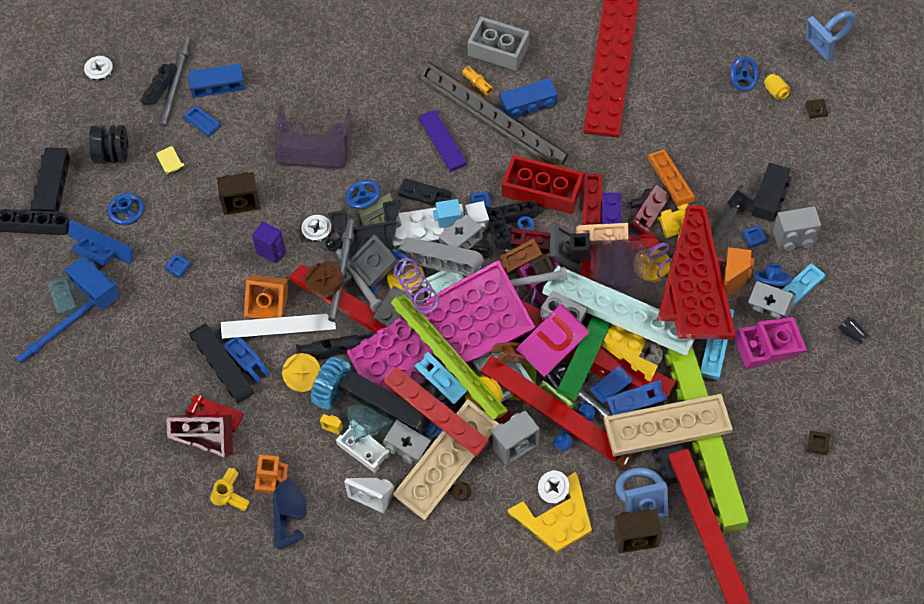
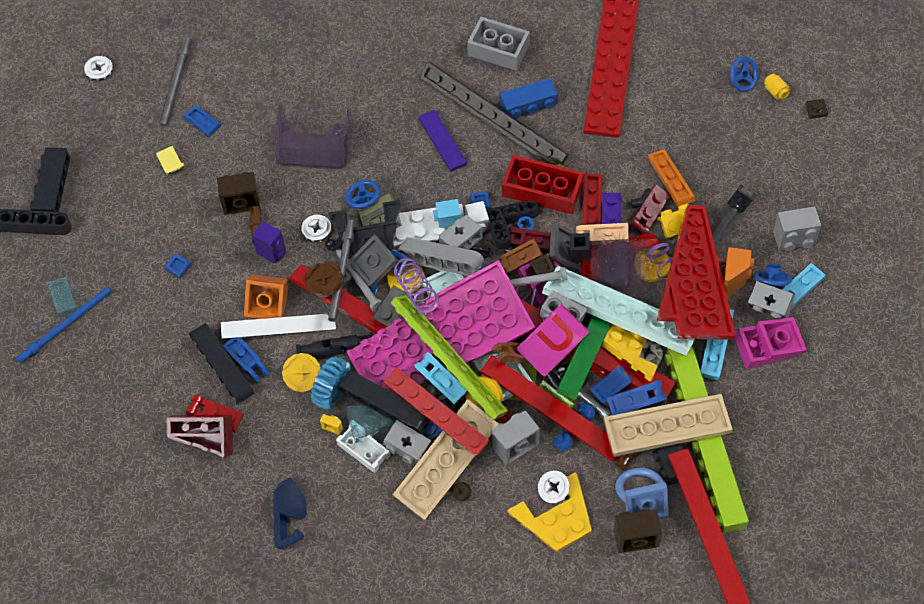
(93, 283): blue brick -> none
(98, 246): blue bracket -> none
(108, 143): black wheel -> none
(124, 204): blue piece -> none
(159, 84): black hinge -> none
(216, 80): blue brick -> none
(225, 486): yellow axle -> none
(256, 219): none -> reddish brown pin
(269, 473): orange brick -> none
(370, 492): white slope -> none
(423, 192): black hinge -> none
(477, 80): light orange pin -> none
(754, 236): blue tile -> none
(771, 192): black brick -> none
(818, 442): dark brown plate -> none
(821, 37): medium blue tile -> none
(853, 330): black cone -> none

